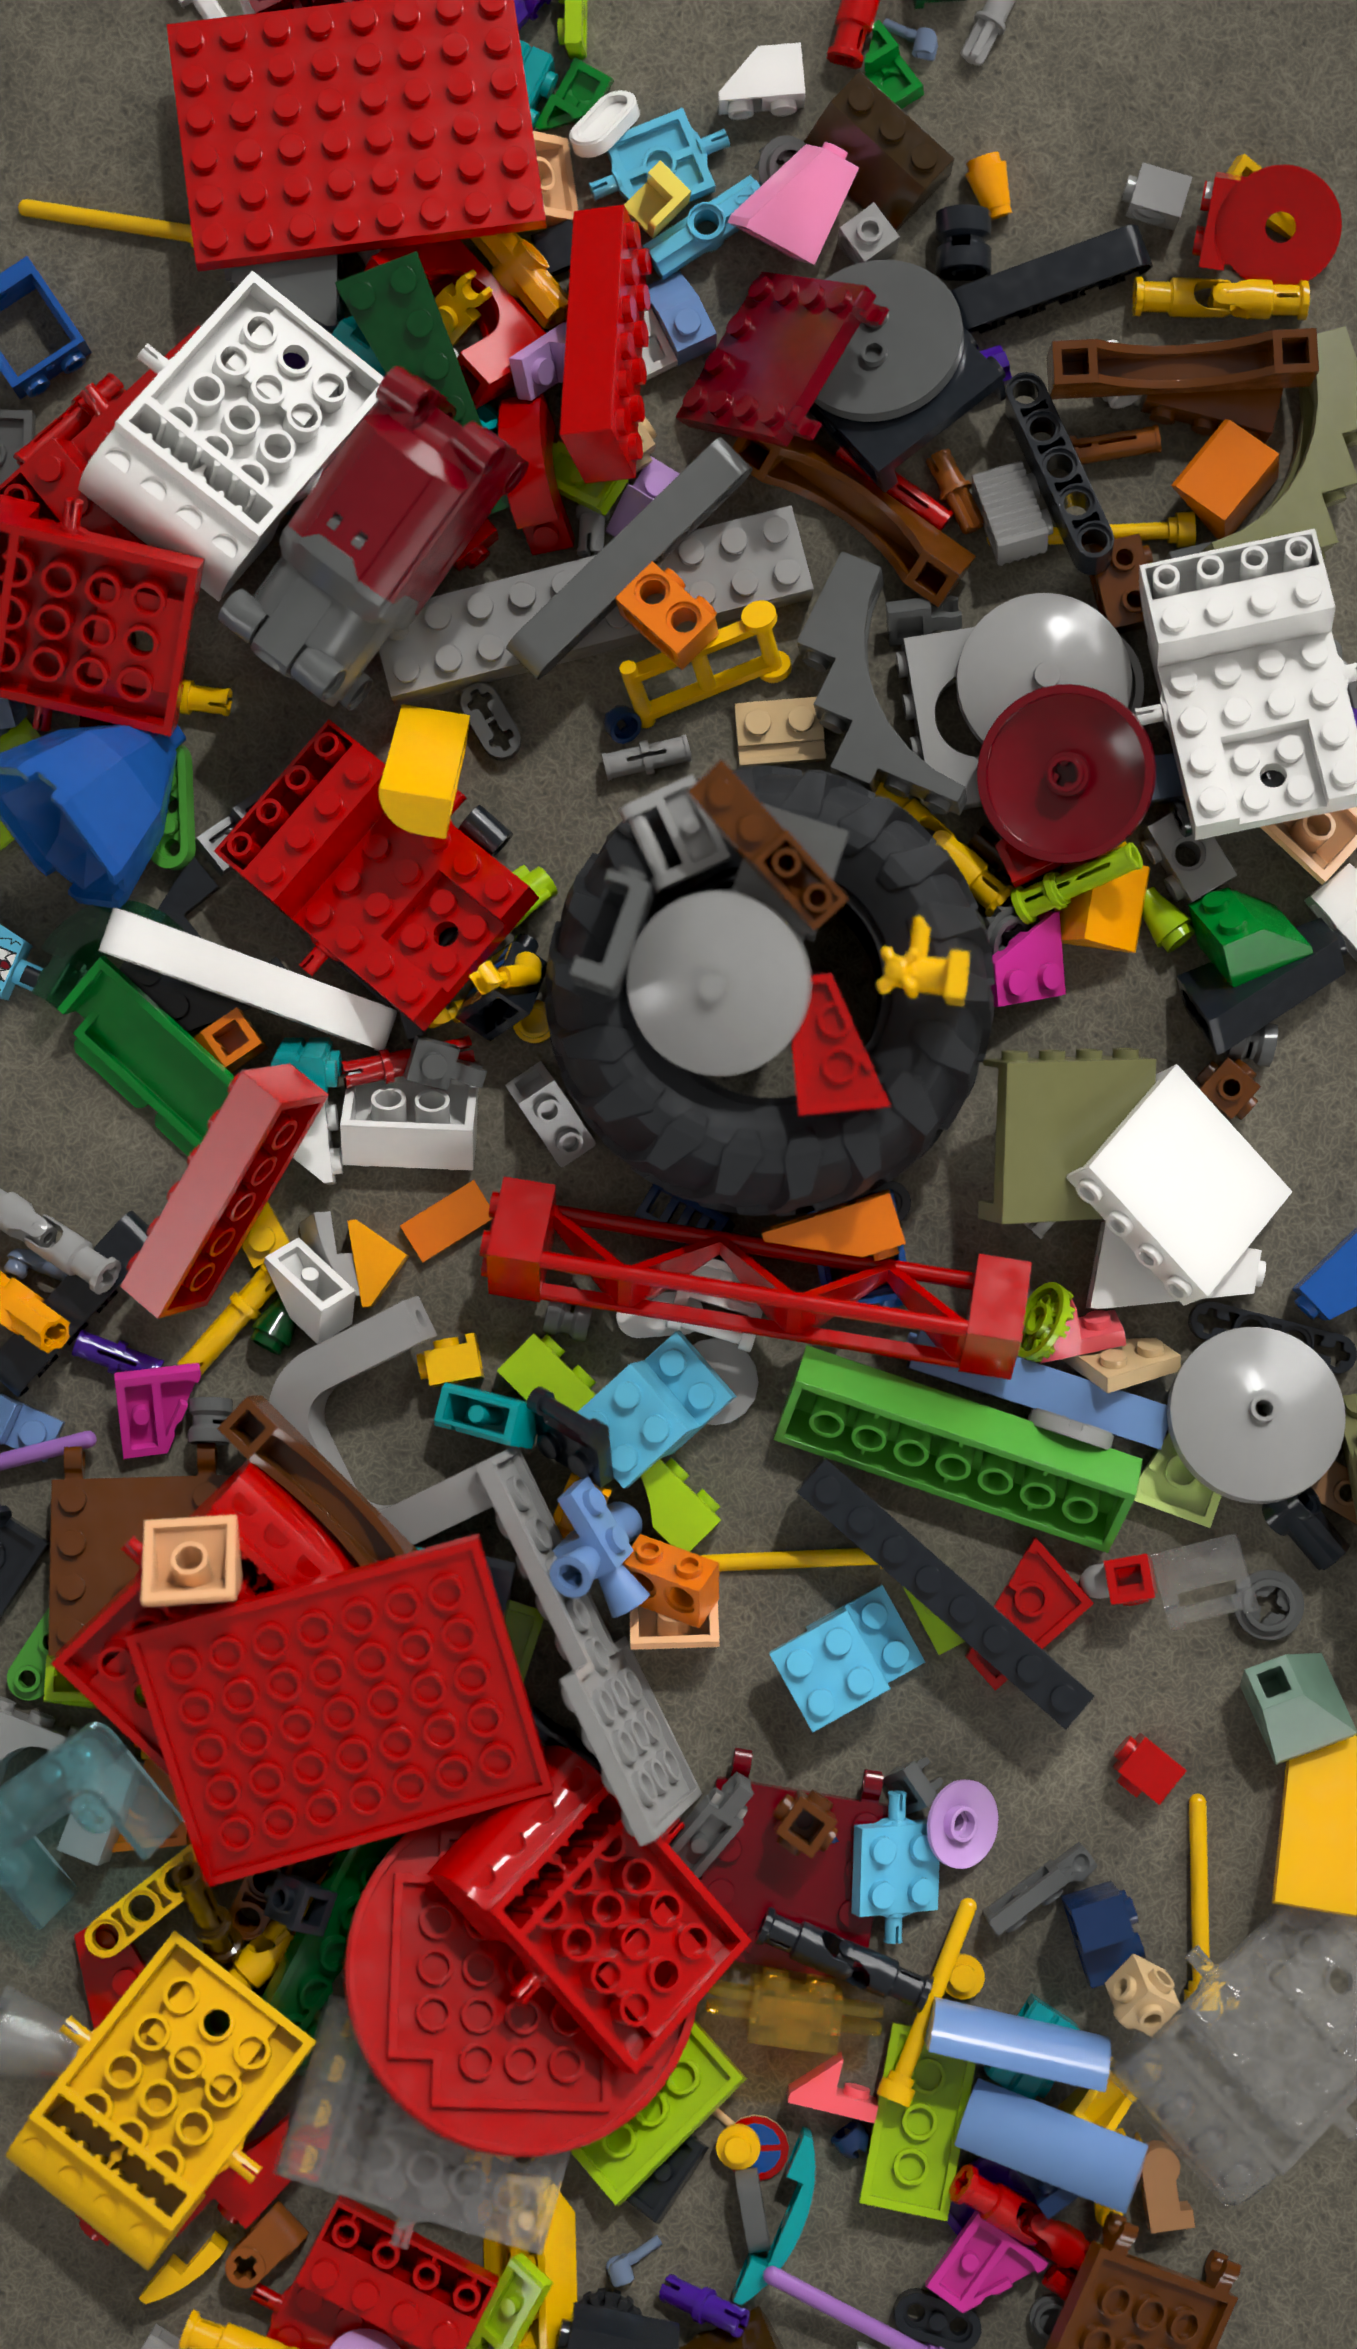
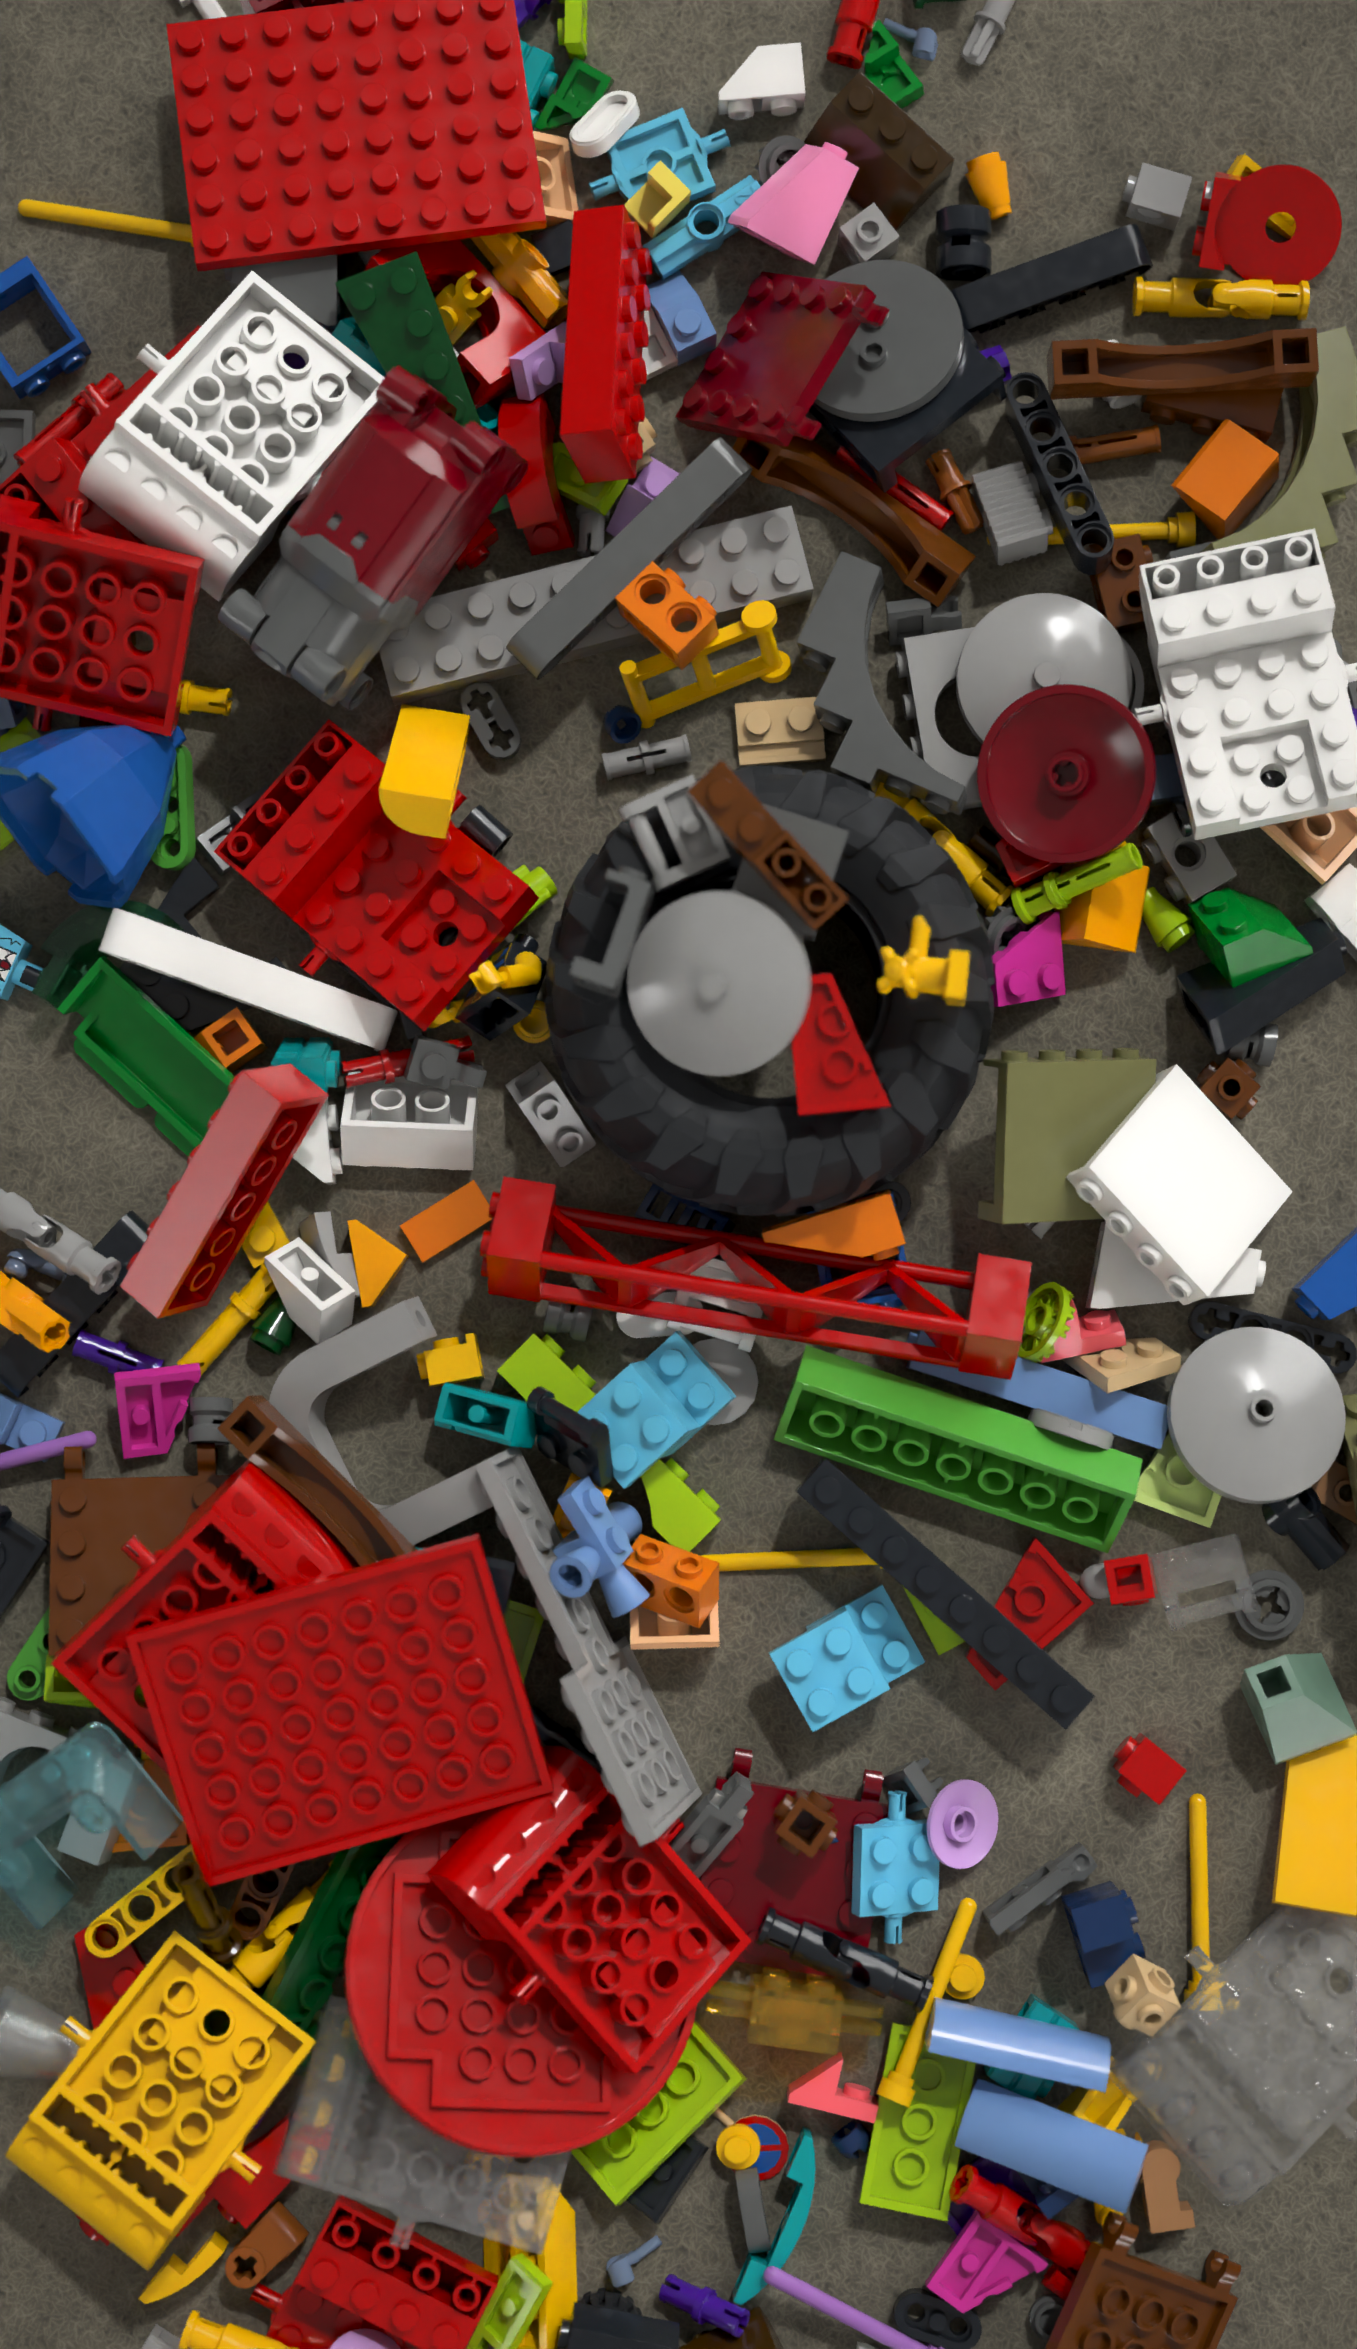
(191, 1560): light nougat slope -> none
(288, 1900): black brick -> none

